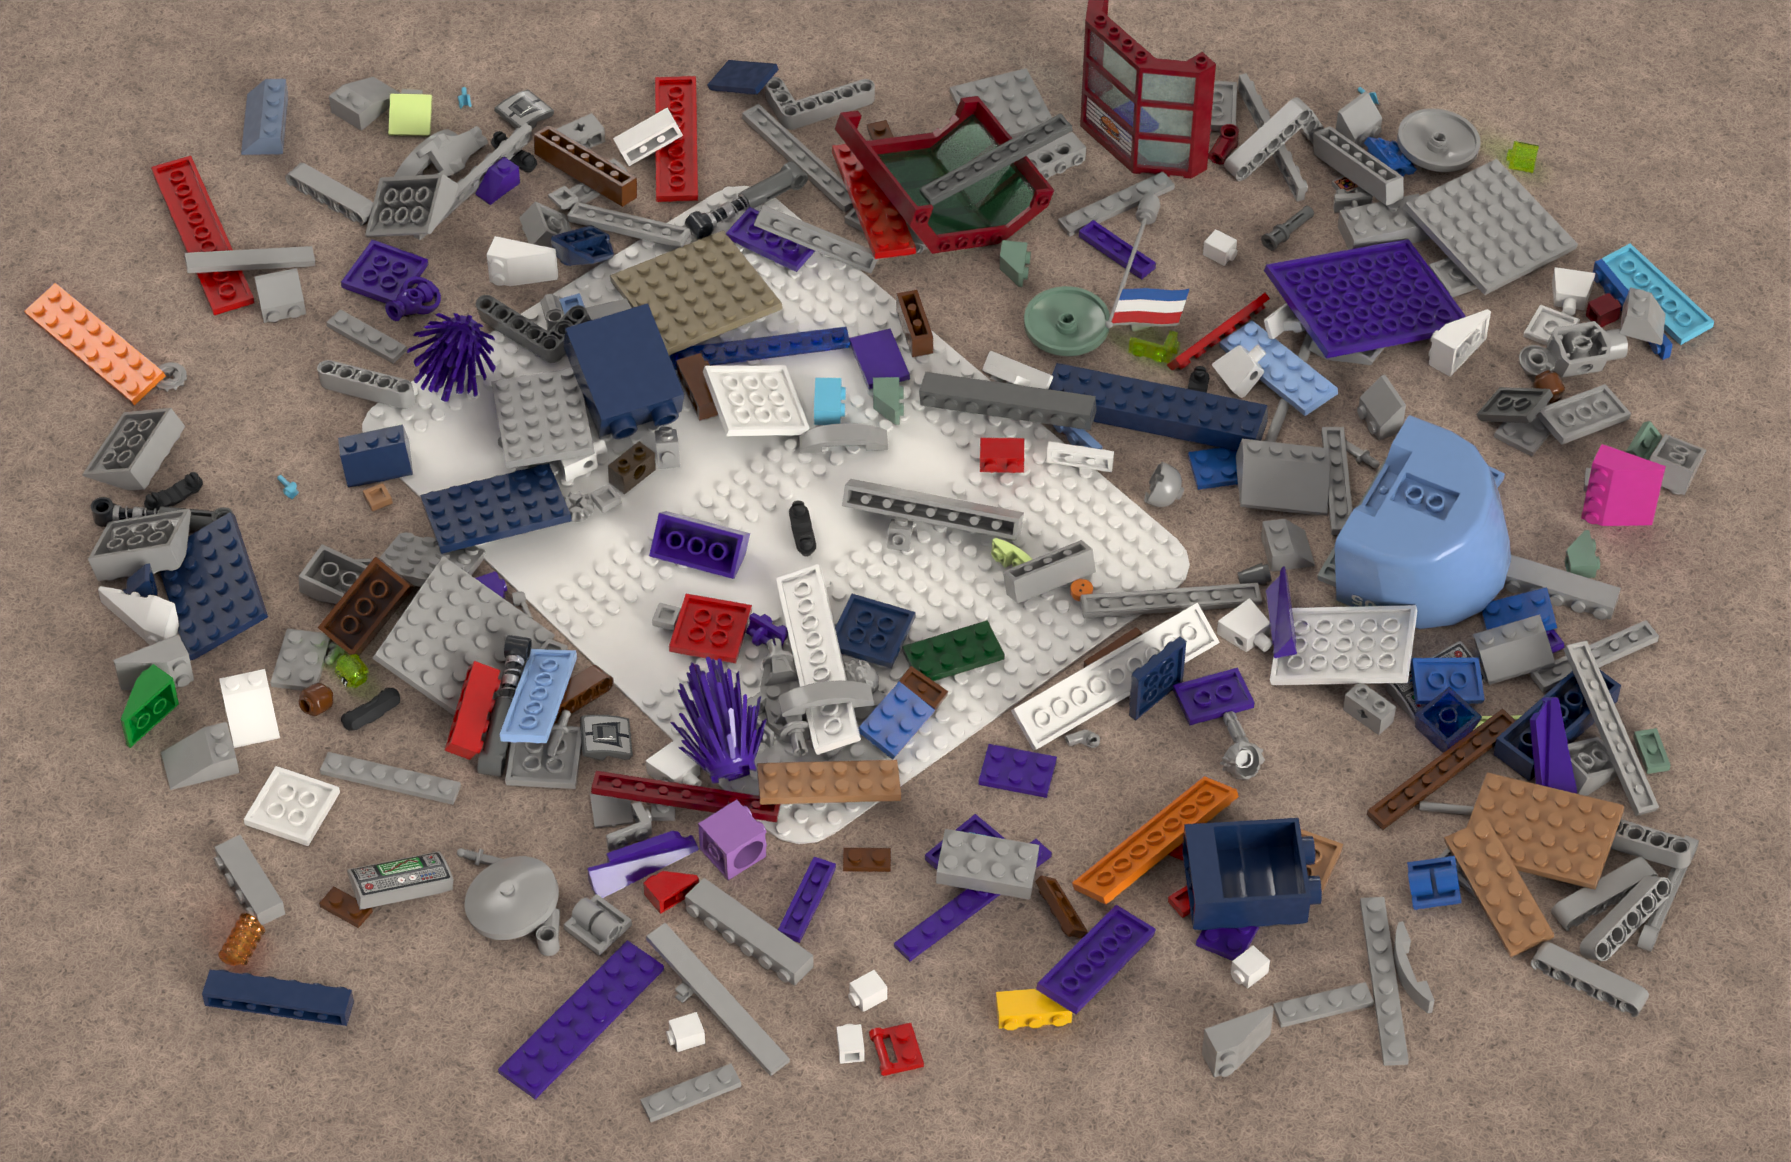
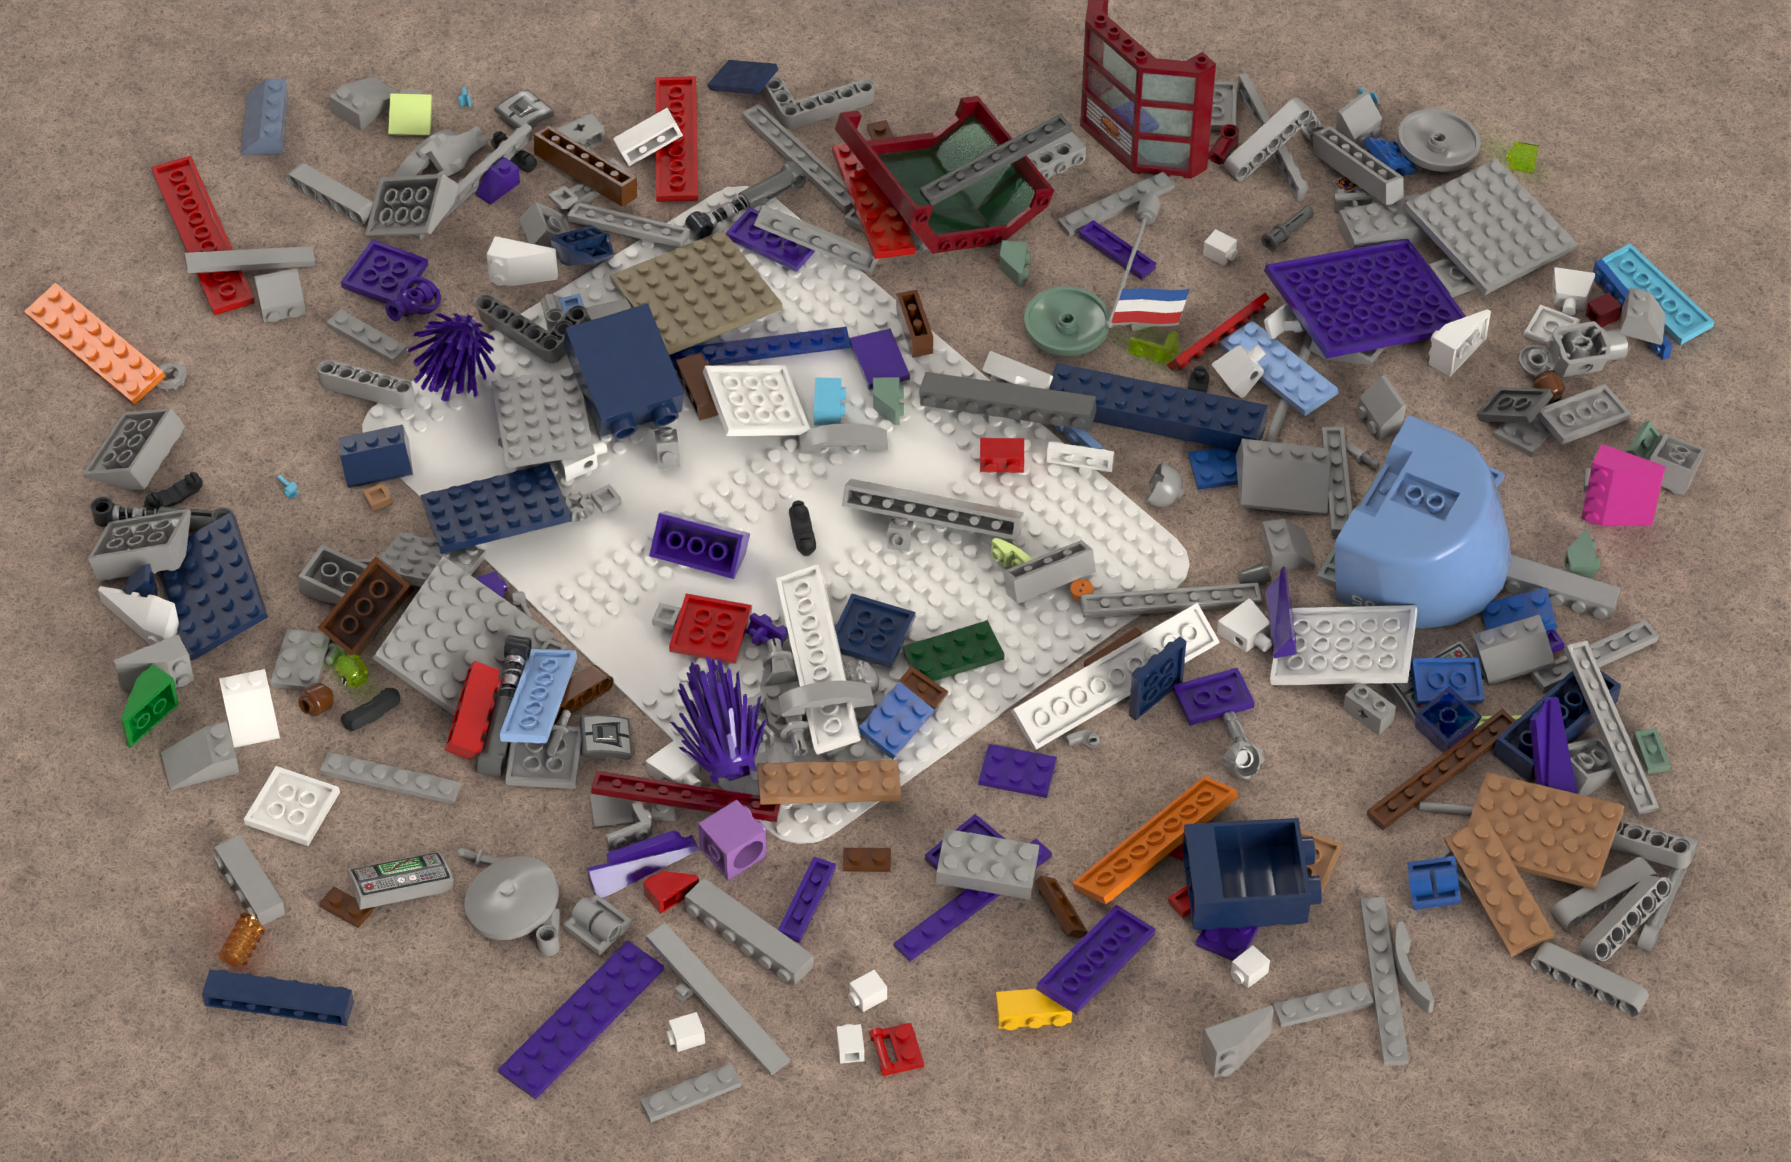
(631, 467): dark brown brick -> none
(1010, 99): light grey plate -> none

